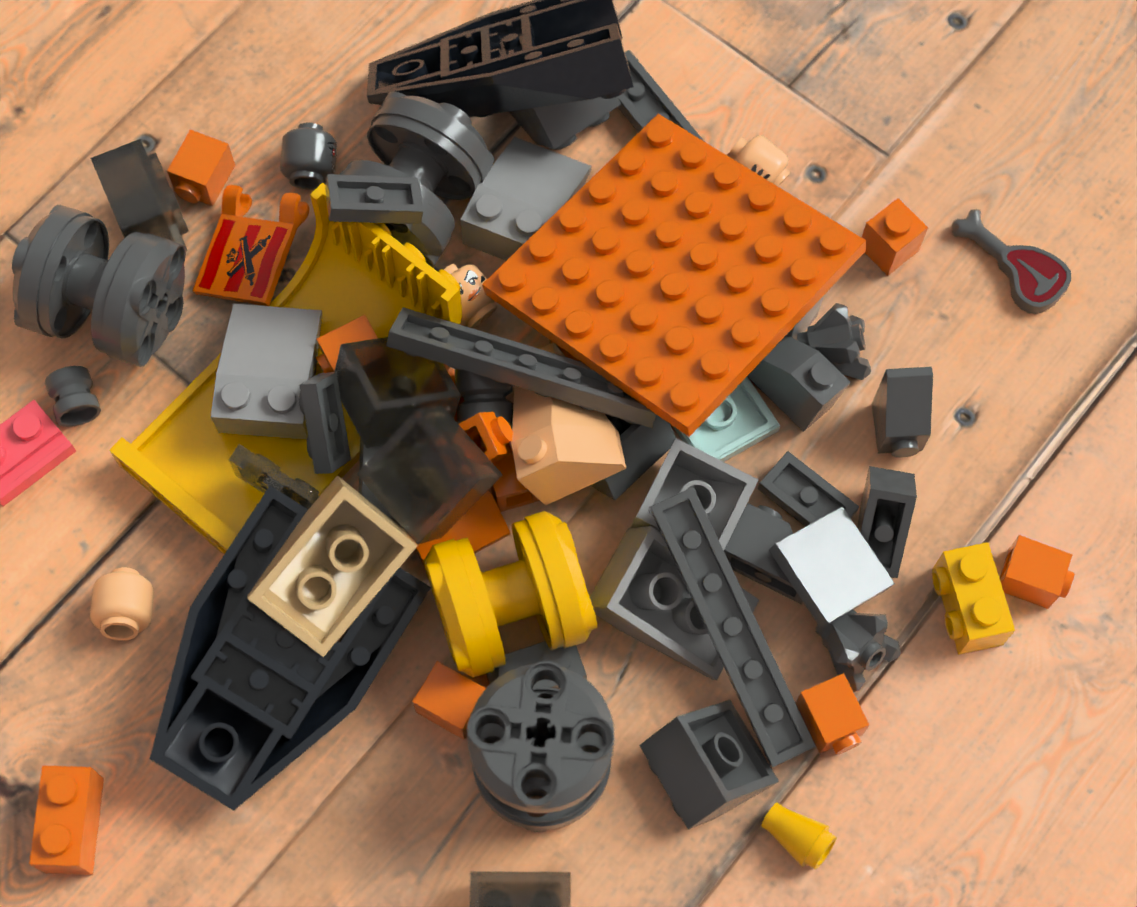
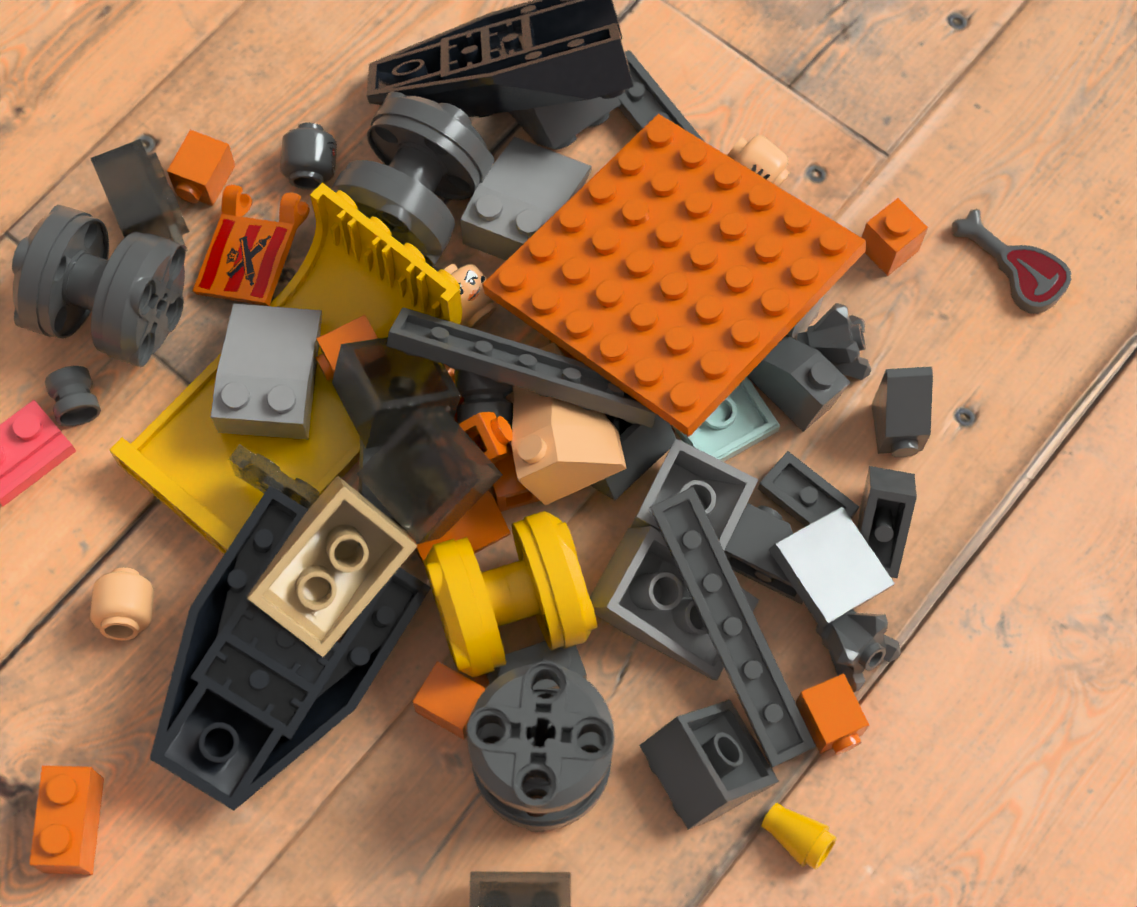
(325, 422): dark grey plate -> none
(373, 199): dark grey plate -> none
(972, 598): yellow brick -> none
(1036, 572): orange brick -> none

